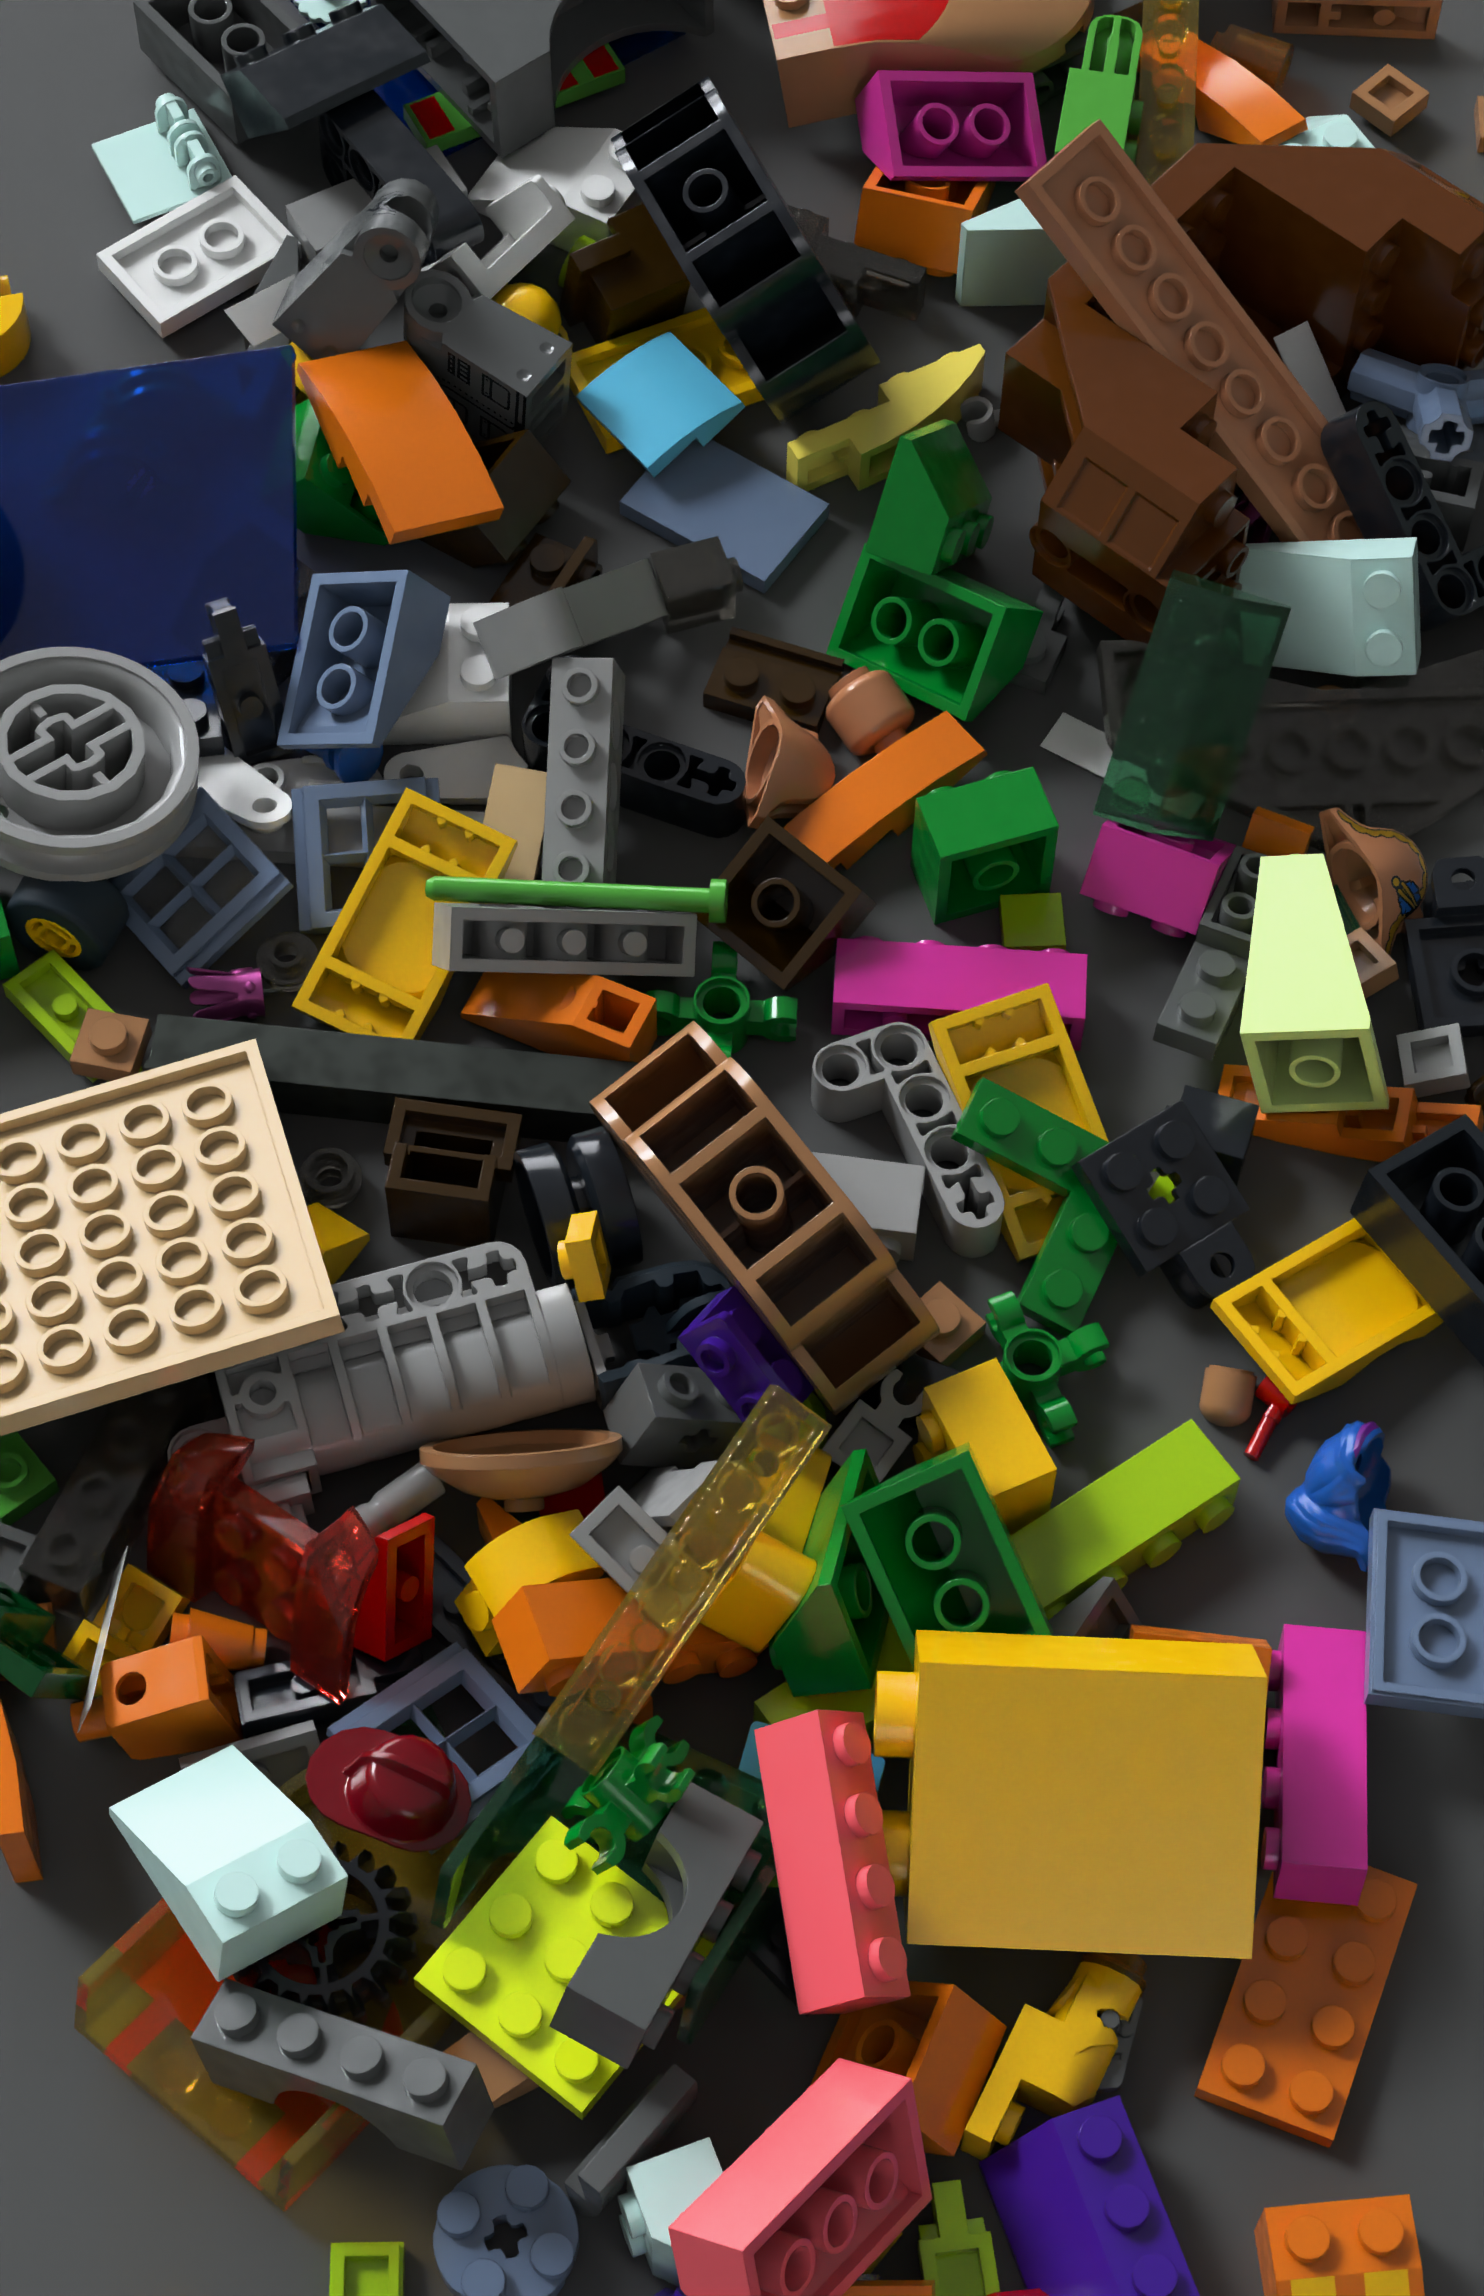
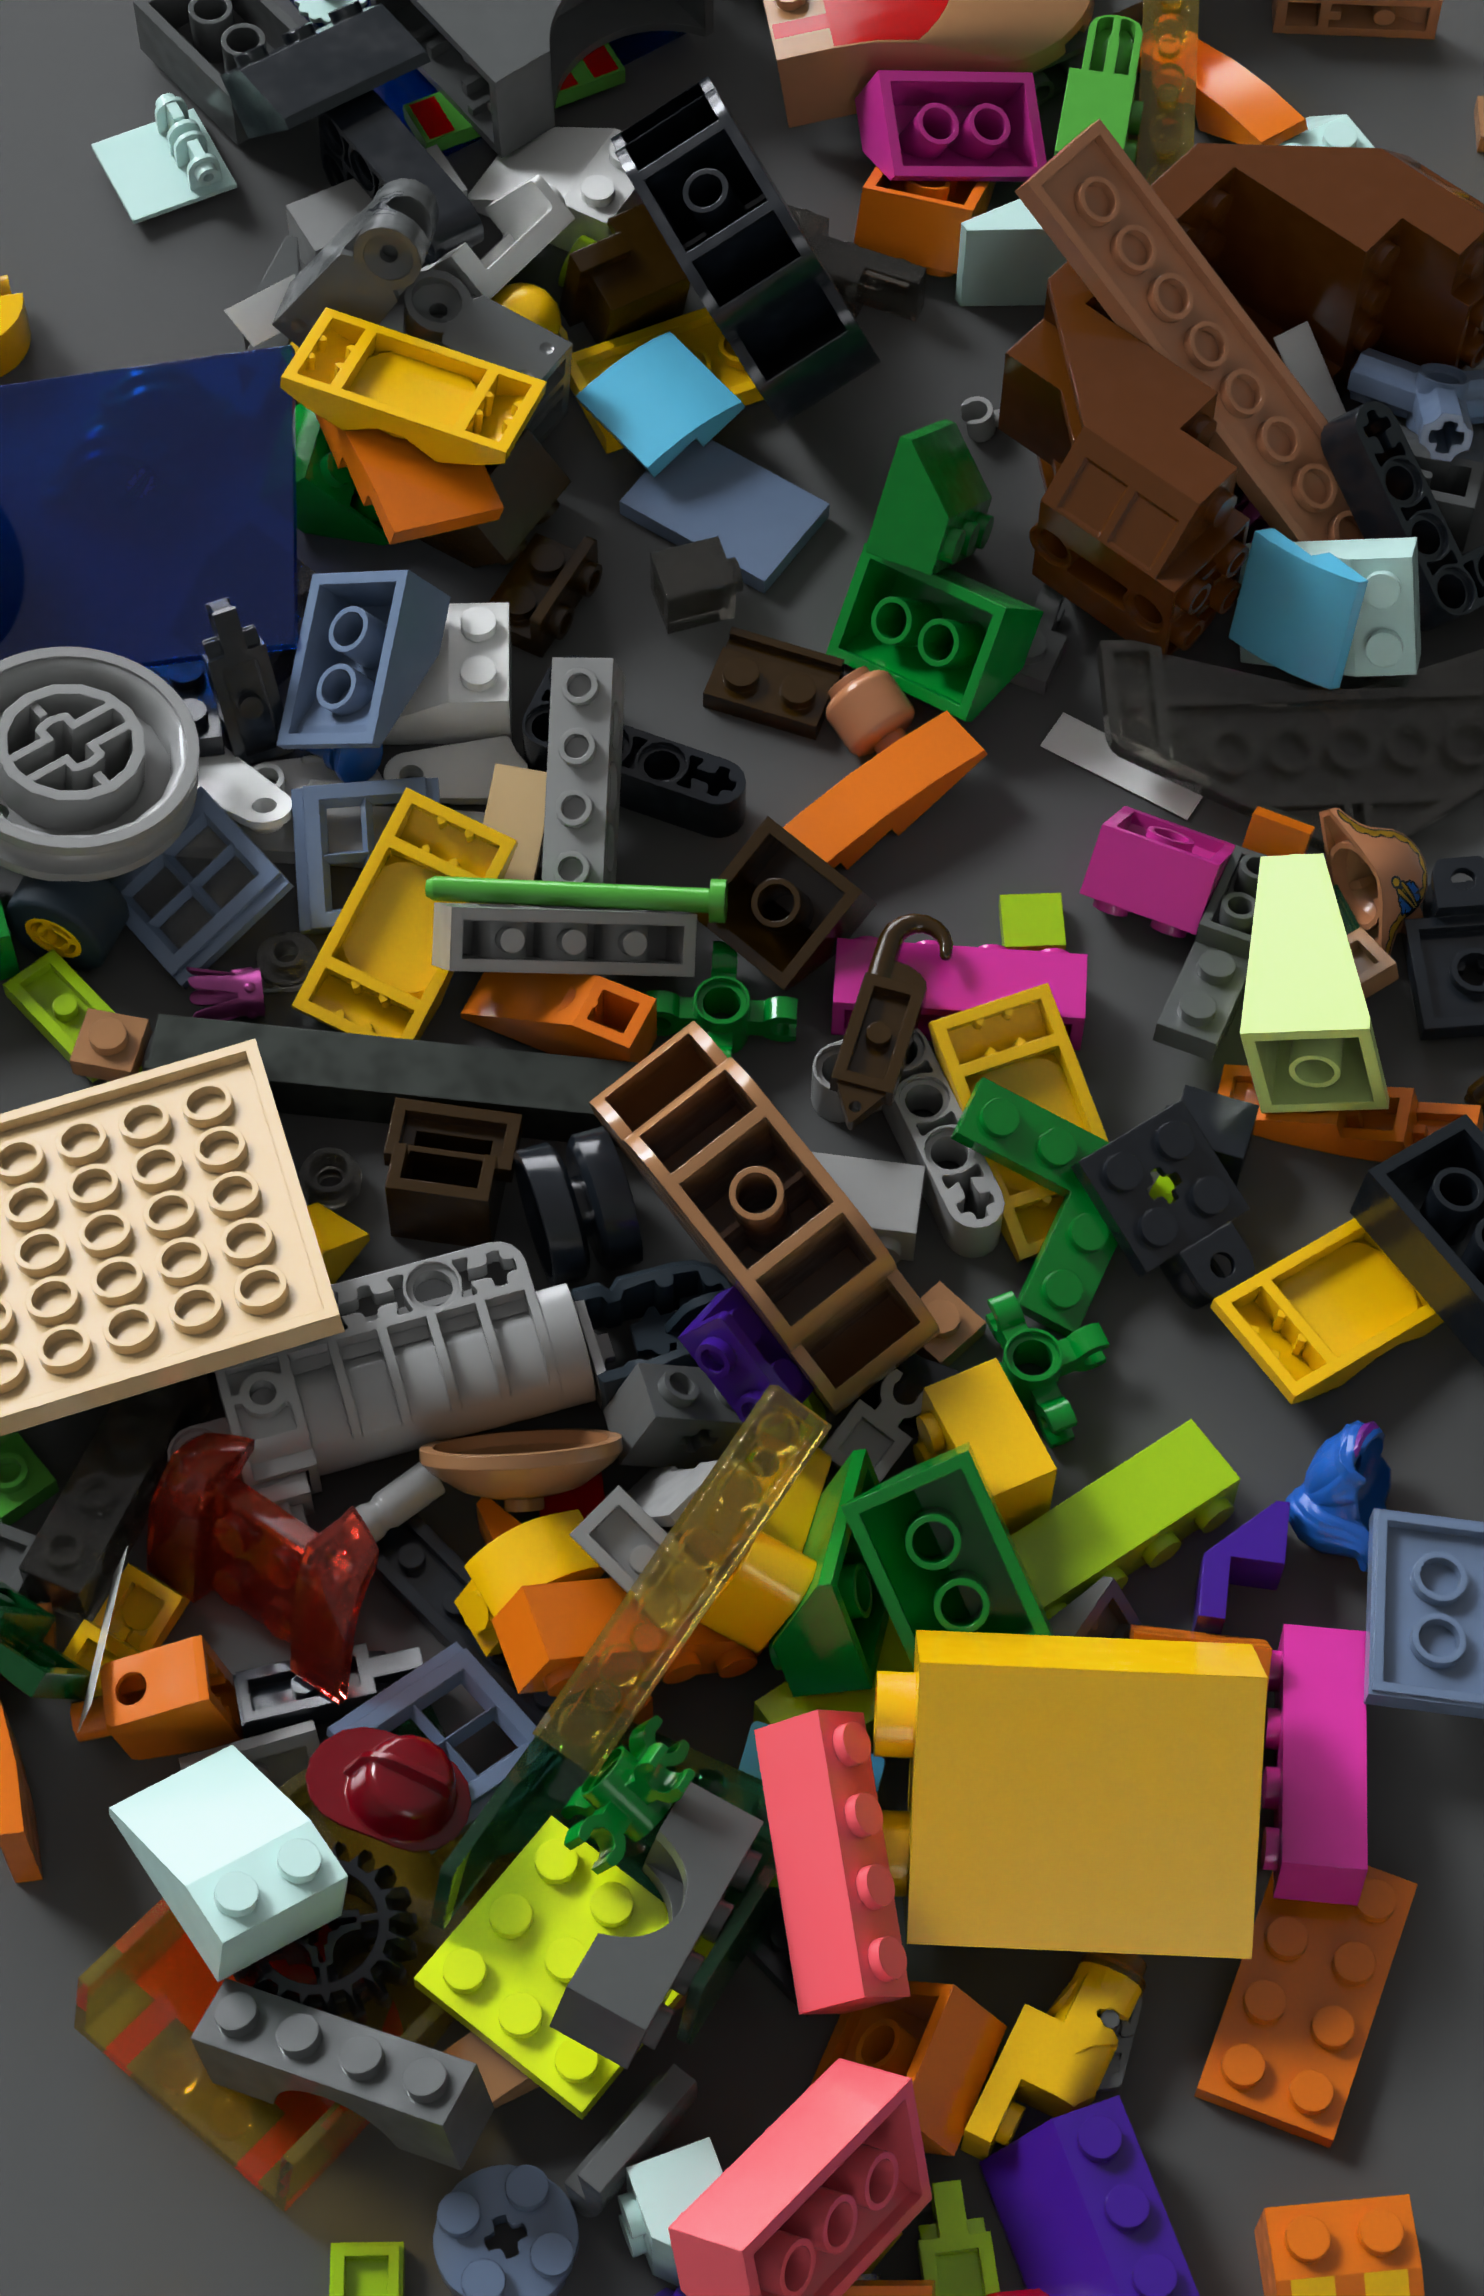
(195, 256): white plate -> none
(234, 1642): orange cone -> none
(400, 1592): red slope -> none
(412, 390): none -> yellow slope
(570, 618): light grey beam -> none
(585, 1257): yellow plate -> none
(783, 767): nougat hat -> none
(869, 437): light yellow slope -> none
(883, 1021): none -> dark brown plate
(983, 843): green brick -> none
(1191, 708): clear green slope -> none
(1227, 1395): medium nougat piece -> none
(1246, 1557): none -> dark purple slope
(1258, 53): clear orange brick -> none
(1278, 1408): red hand -> none
(1297, 609): none -> medium azure slope
(1389, 100): medium nougat plate -> none
(1433, 1060): light grey plate -> none

